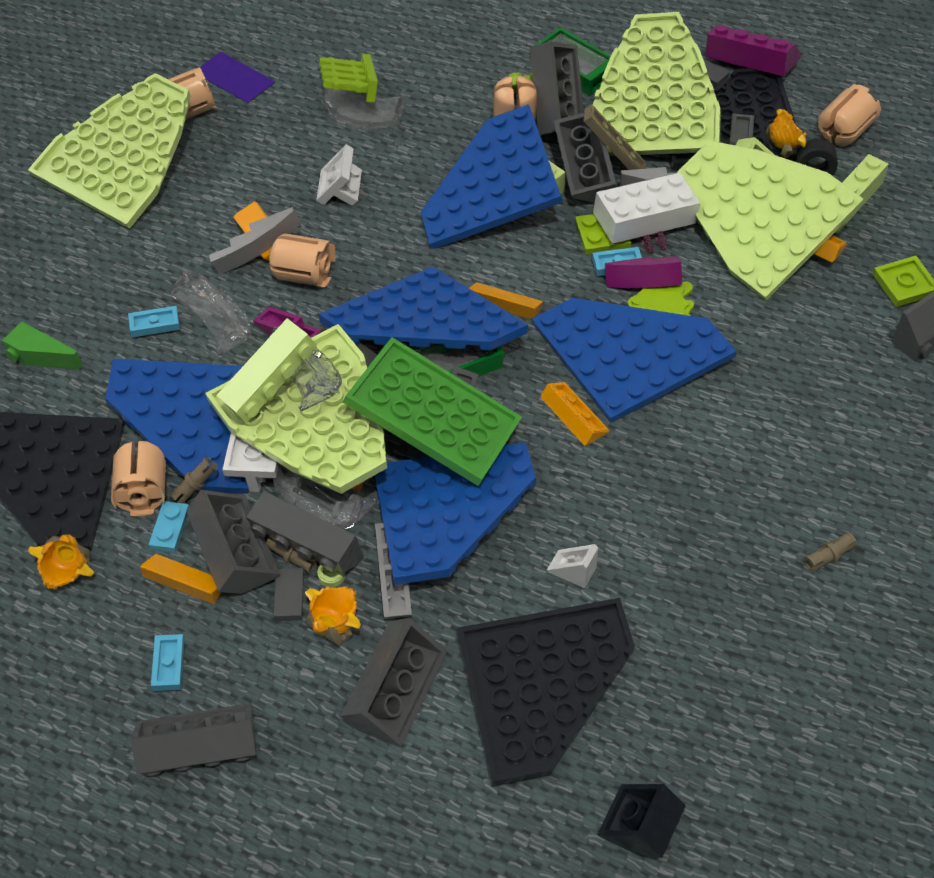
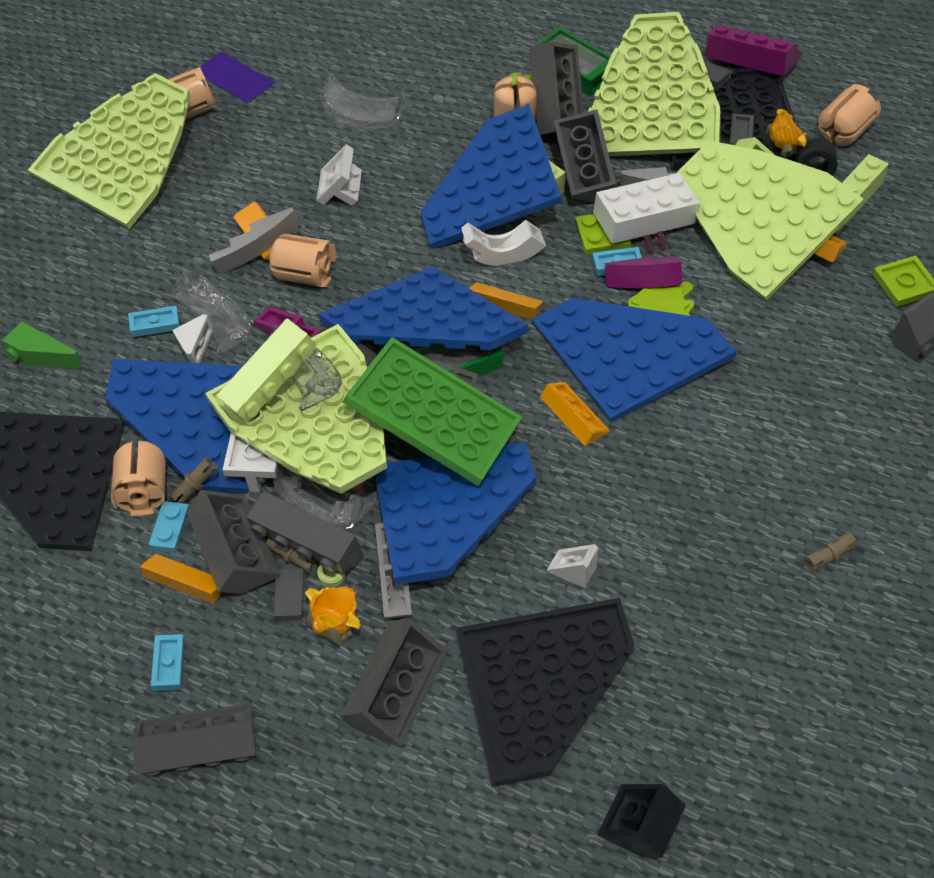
(61, 561): light orange hair -> none
(194, 337): none -> white slope
(350, 75): lime fence -> none
(506, 248): none -> white arch
(613, 139): dark tan tile -> none

